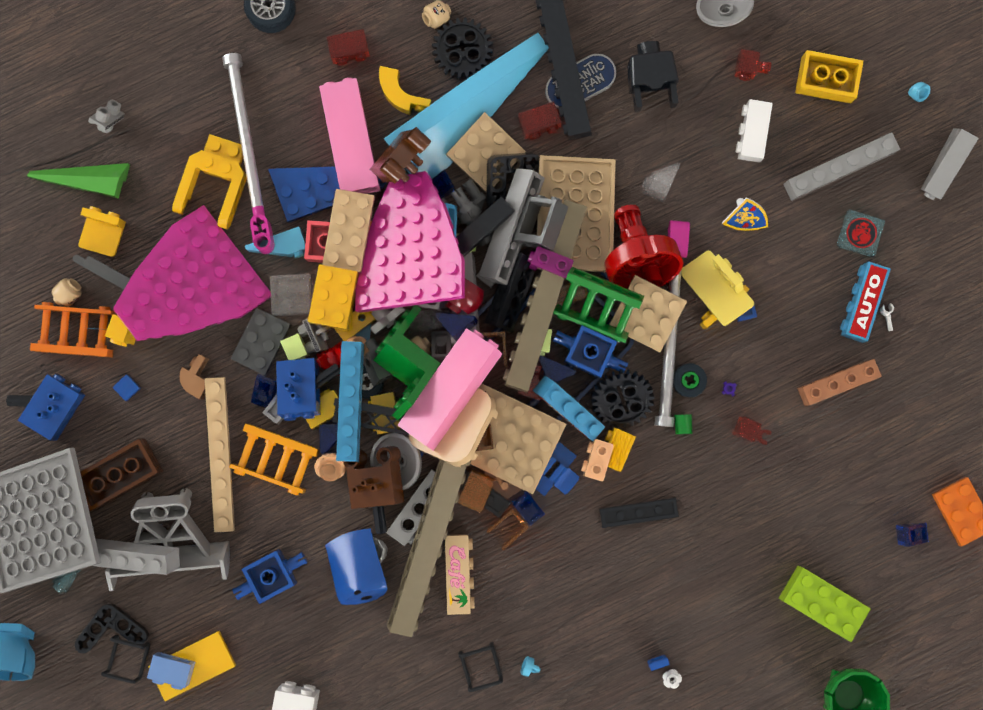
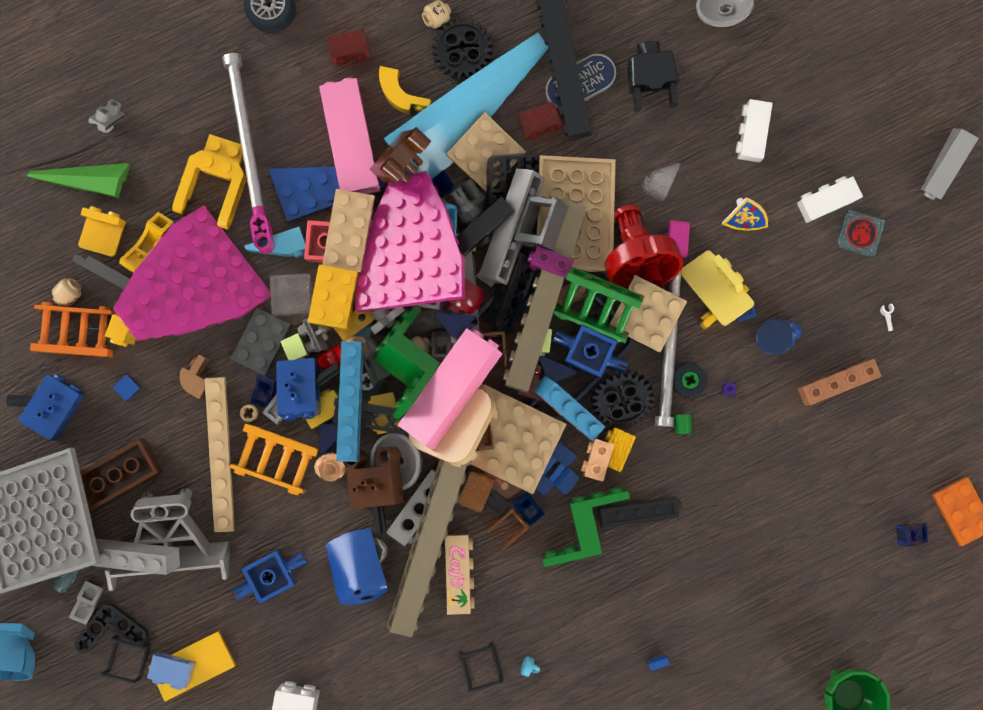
(87, 602): none -> light grey slope
(153, 232): none -> yellow arch
(243, 412): none -> tan bush
(584, 527): none -> green bracket
(672, 673): white plate -> none
(749, 64): clear red brick -> none
(750, 430): clear red brick -> none
(777, 336): none -> dark blue piece
(824, 603): lime brick -> none
(829, 76): yellow brick -> none
(829, 198): none -> white brick
(841, 166): light grey brick -> none
(865, 301): brick -> none
(919, 91): medium azure tile -> none

